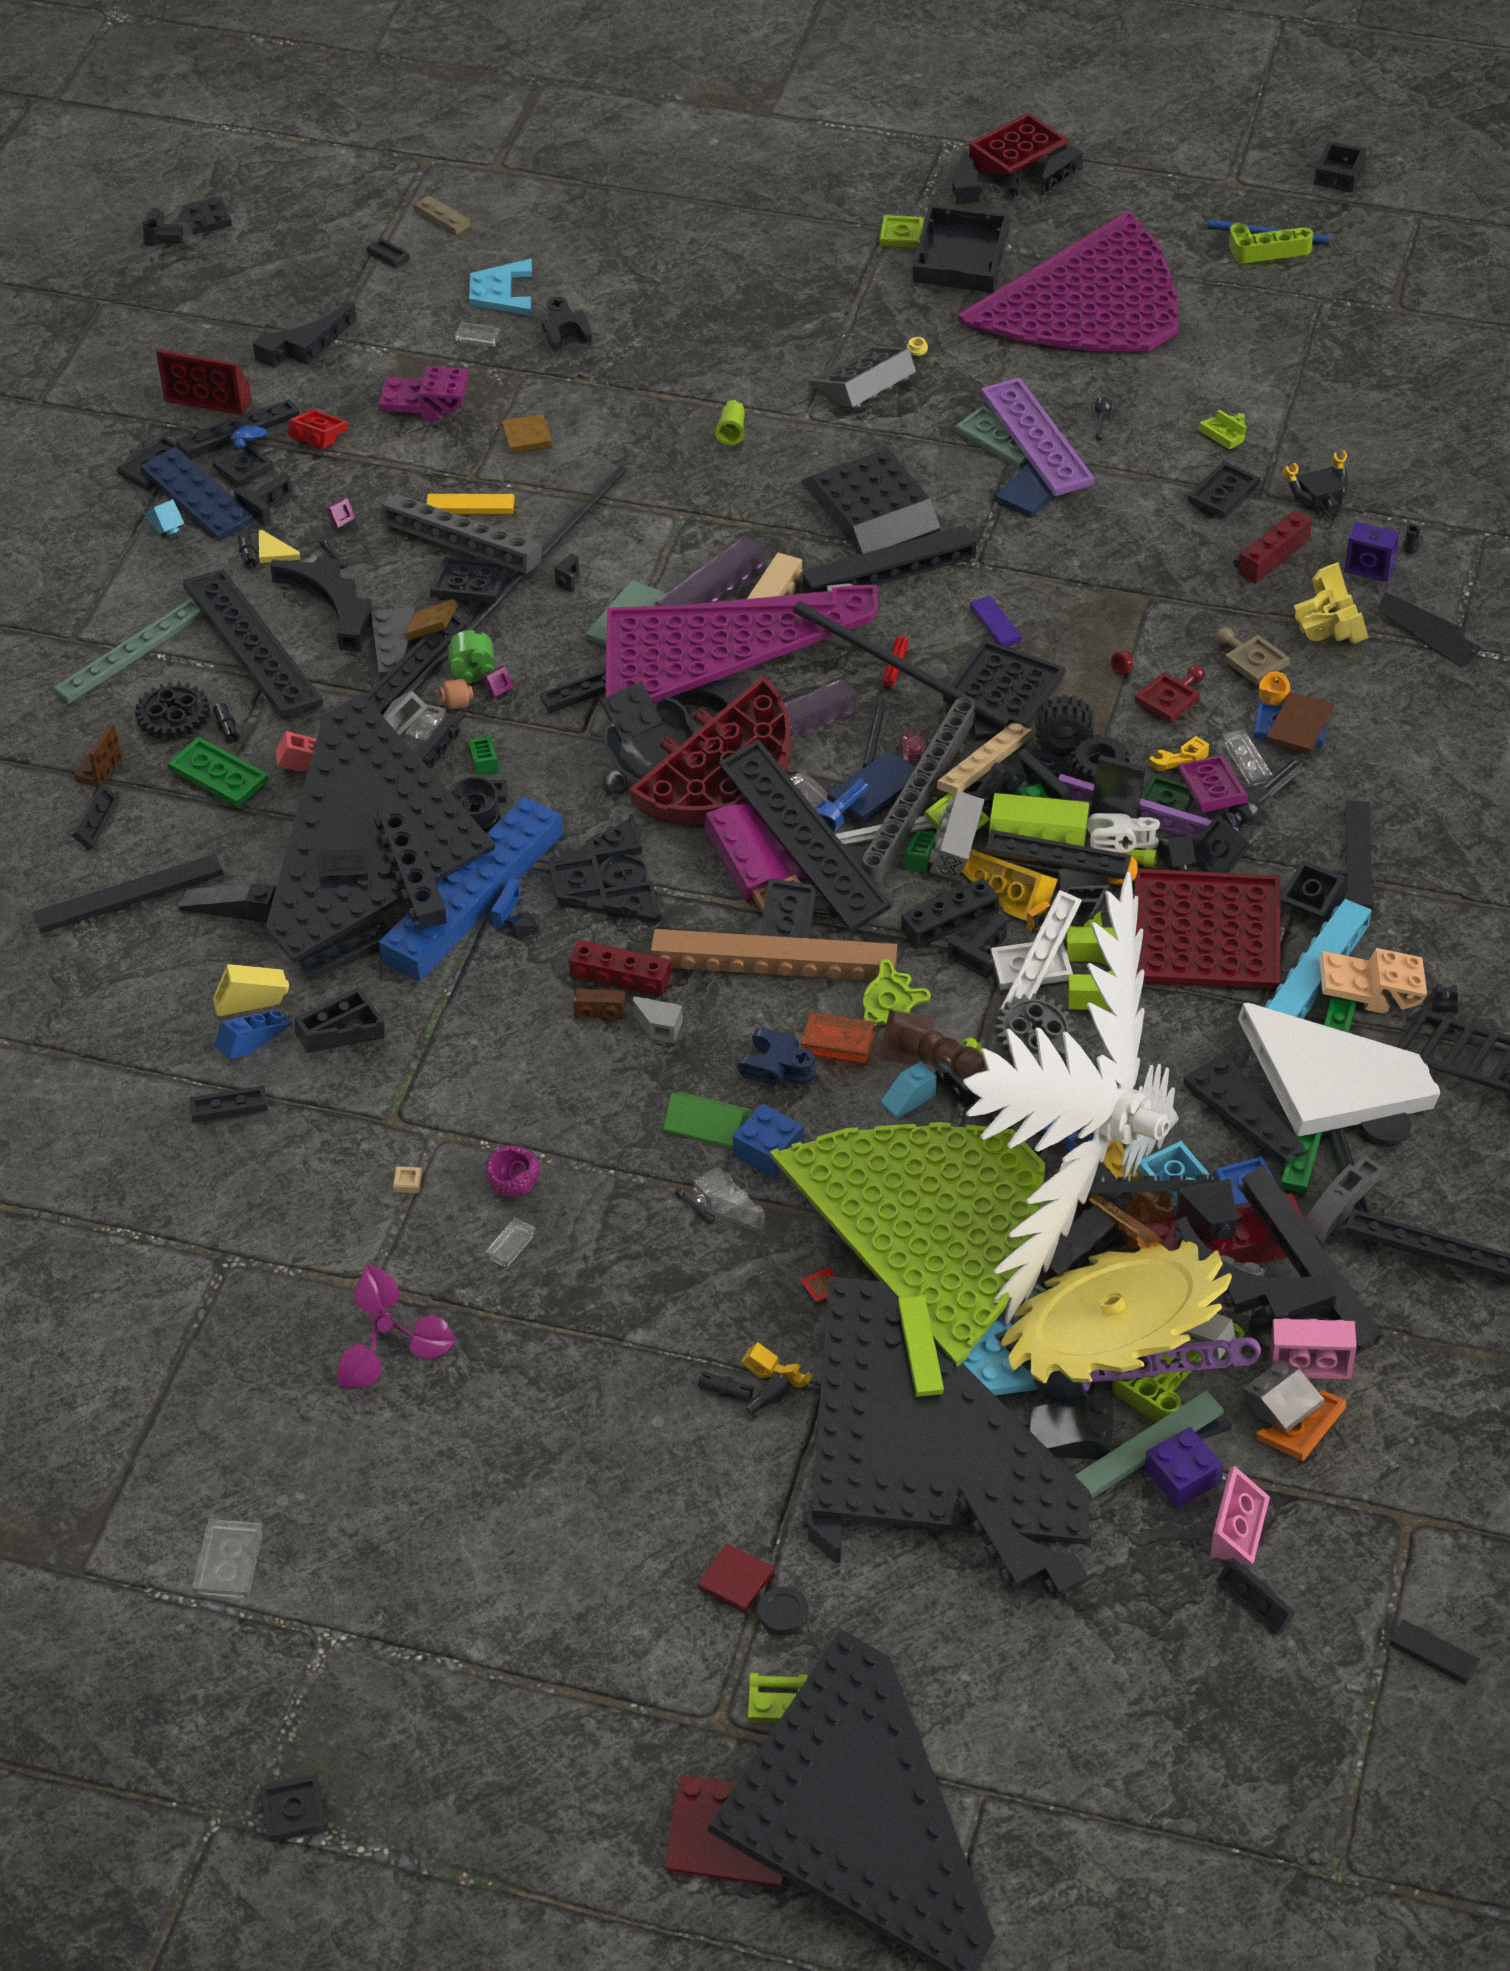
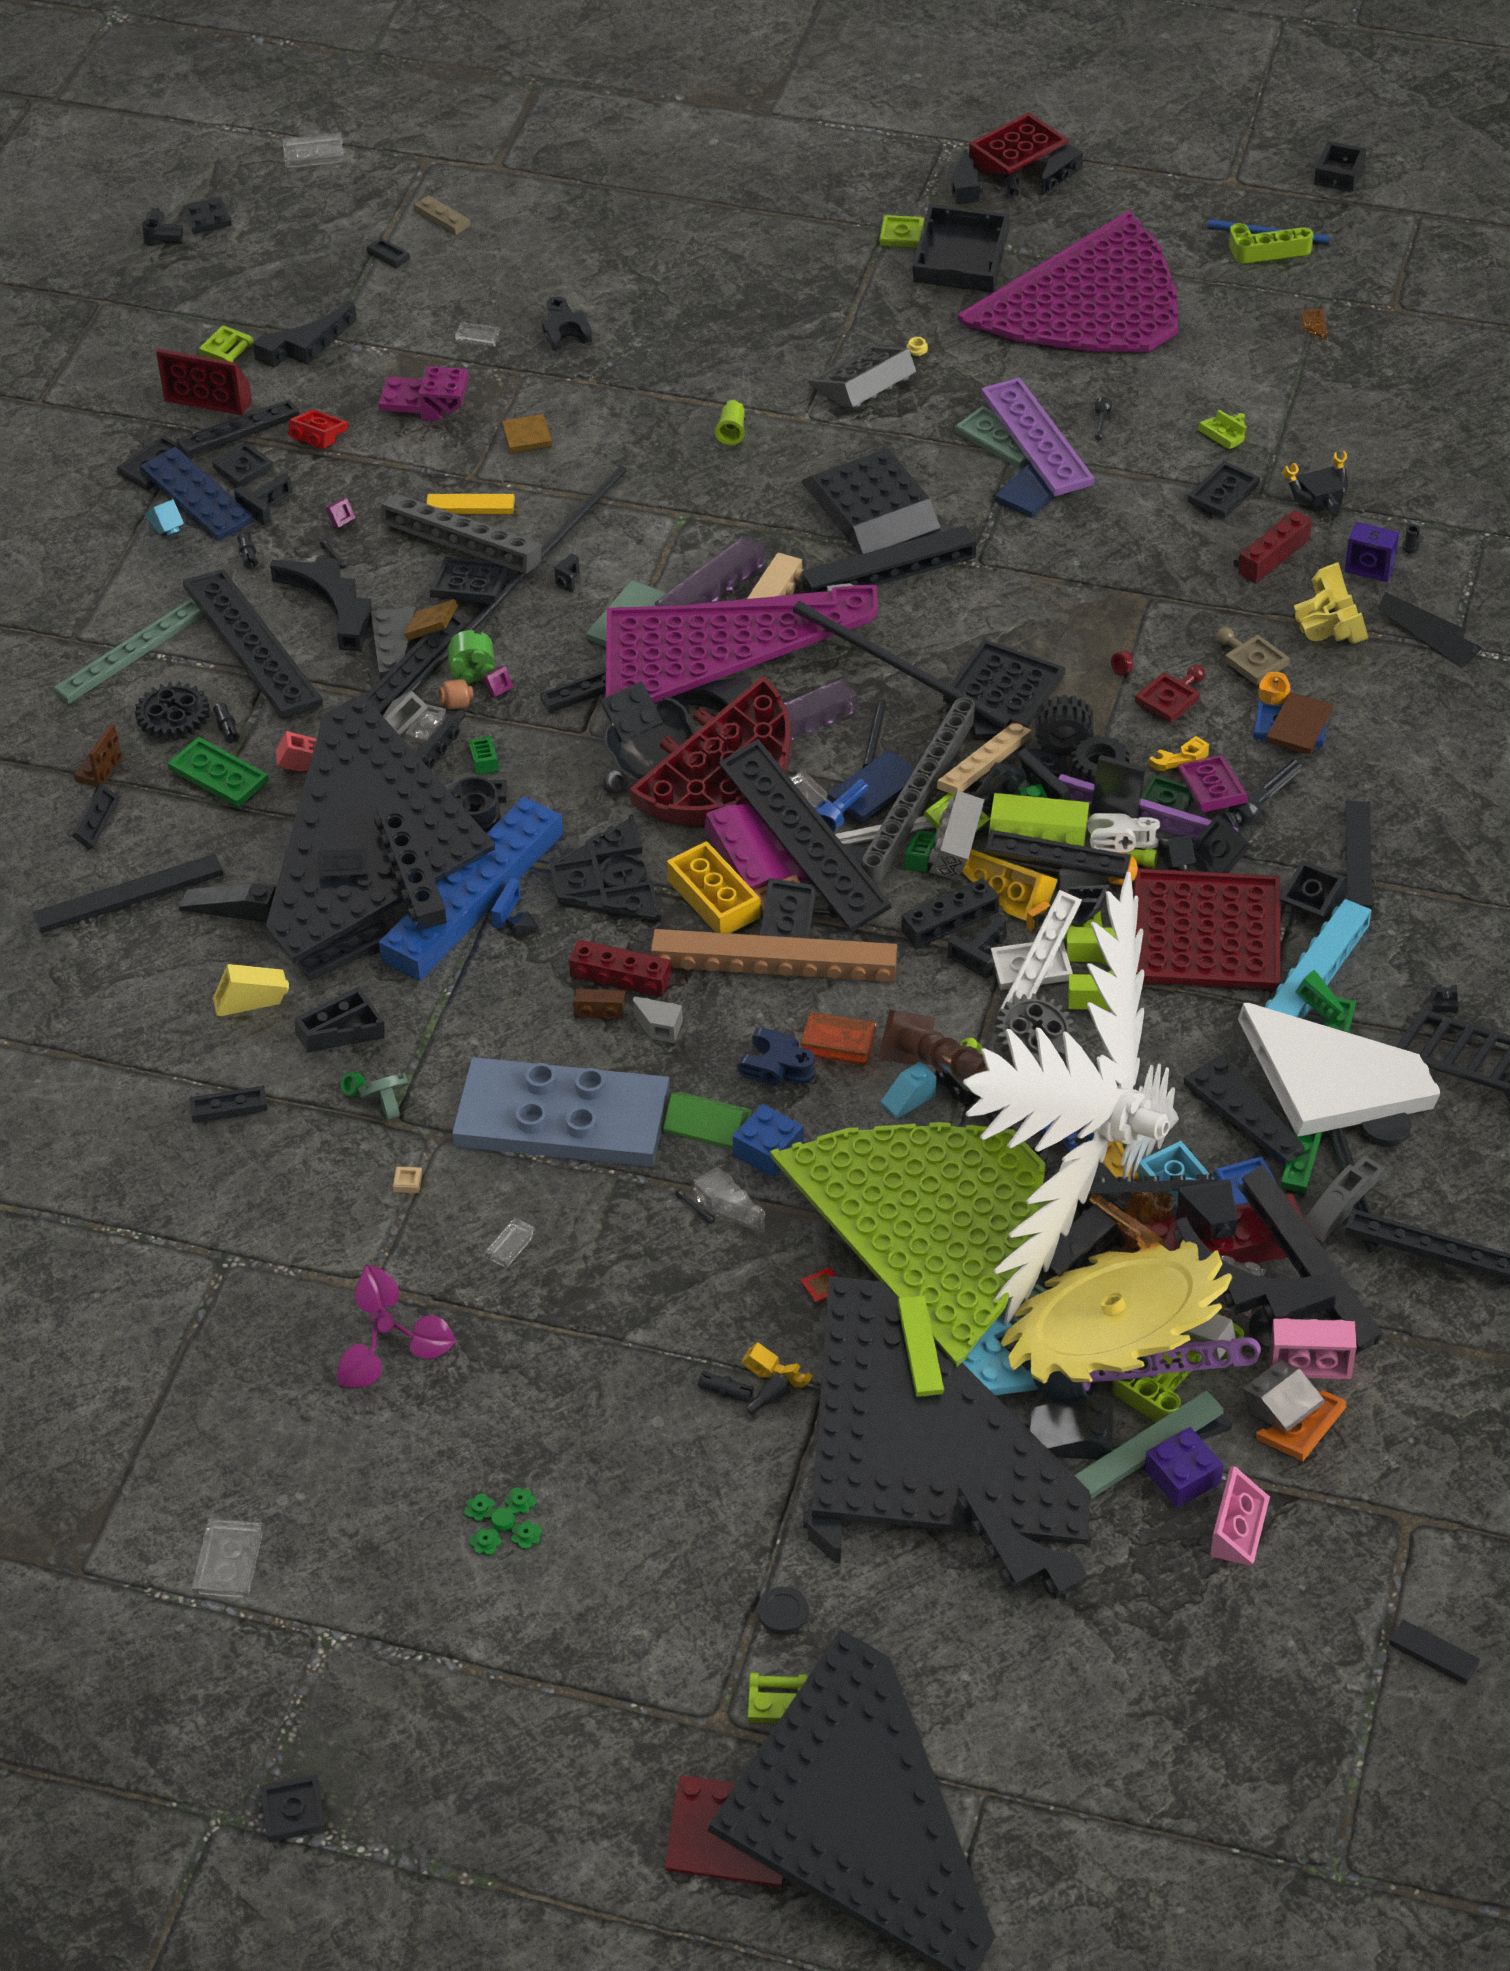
(222, 341): none -> lime plate
(247, 433): blue arm -> none
(247, 1033): blue slope -> none
(274, 549): light yellow tile -> none
(313, 150): none -> clear tile
(351, 1082): none -> green tile
(384, 1089): none -> sand green tile
(492, 288): medium azure wing -> none
(502, 1520): none -> green plant
(512, 1171): magenta hair -> none
(562, 1111): none -> sand blue plate
(713, 889): none -> yellow brick
(735, 1578): dark red tile -> none
(892, 992): lime tile -> none
(899, 650): red axle -> none
(913, 745): clear pink plate -> none
(995, 621): dark purple tile -> none
(1247, 757): clear tile -> none
(1255, 1596): black plate -> none
(1315, 322): none -> clear orange tile
(1319, 997): none -> green slope
(1374, 979): light nougat piece -> none

